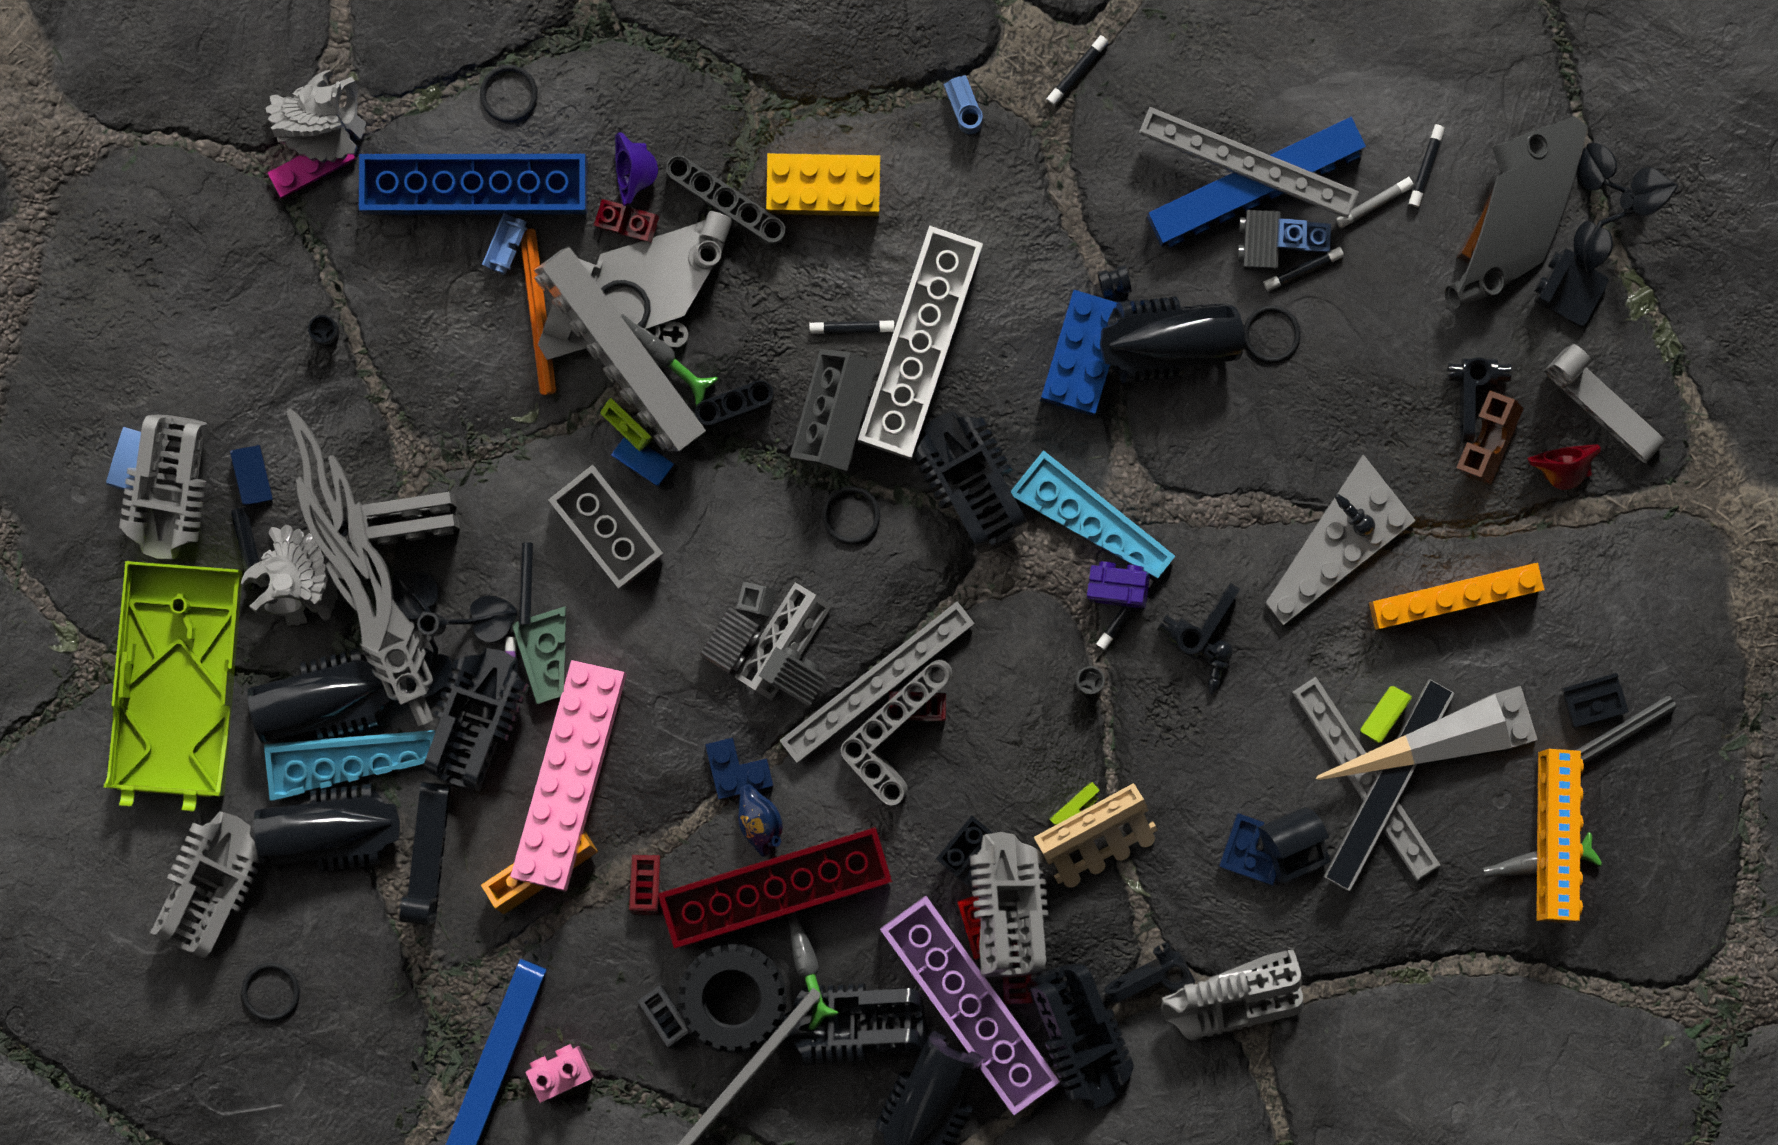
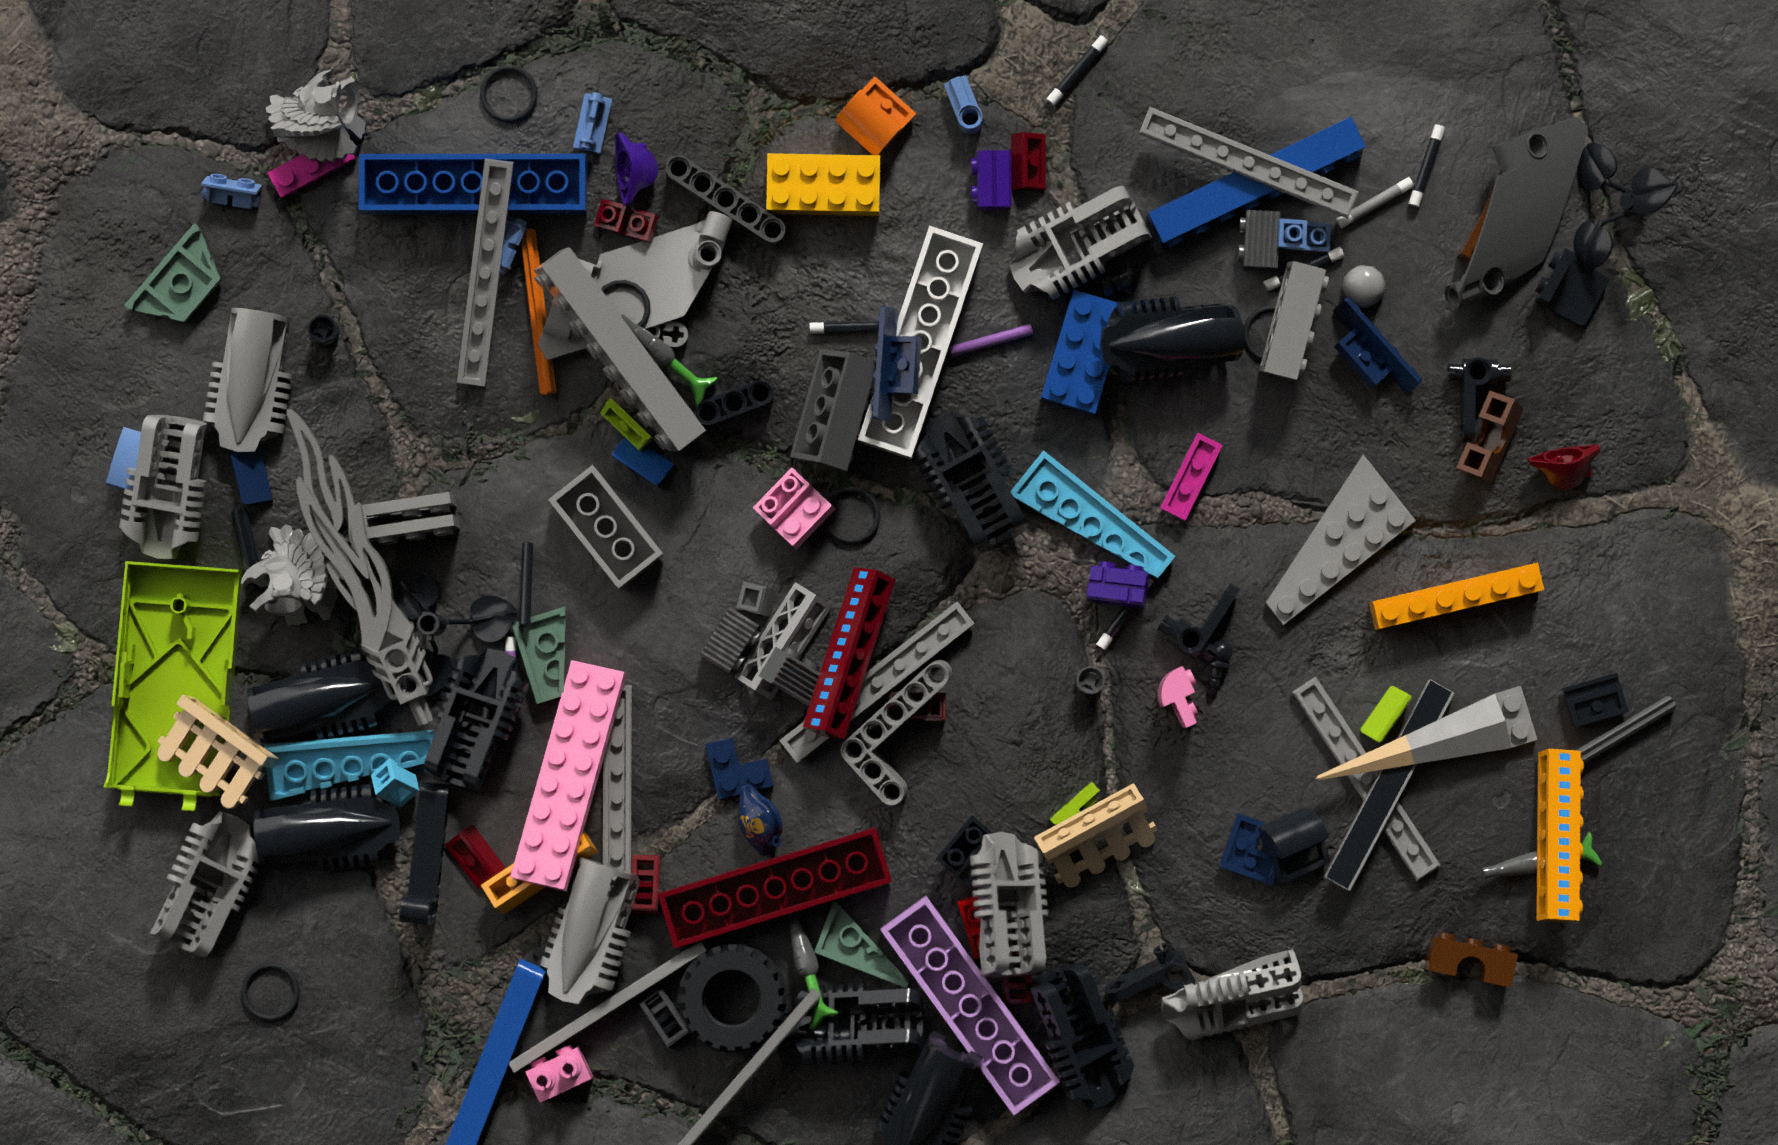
(179, 281): none -> sand green wing
(220, 187): none -> medium blue hinge
(228, 752): none -> tan fence
(250, 380): none -> light grey connector
(394, 783): none -> medium azure brick
(475, 856): none -> dark red slope
(485, 272): none -> light grey plate
(588, 935): none -> light grey connector
(592, 122): none -> medium blue hinge
(608, 1005): none -> light grey tile
(618, 789): none -> light grey tile
(793, 508): none -> bright pink brick
(848, 944): none -> sand green wing
(849, 653): none -> dark red brick
(875, 116): none -> orange brick
(896, 364): none -> dark blue bracket
(991, 340): none -> medium lavender bar
(993, 180): none -> dark purple brick
(1028, 161): none -> dark red slope
(1076, 242): none -> light grey connector
(1173, 690): none -> bright pink brick
(1191, 476): none -> dark pink plate
(1292, 320): none -> light grey brick
(1362, 523): black bar -> none
(1364, 286): none -> light grey hair
(1370, 352): none -> dark blue bracket
(1496, 964): none -> reddish brown arch
(1599, 401): light grey beam -> none

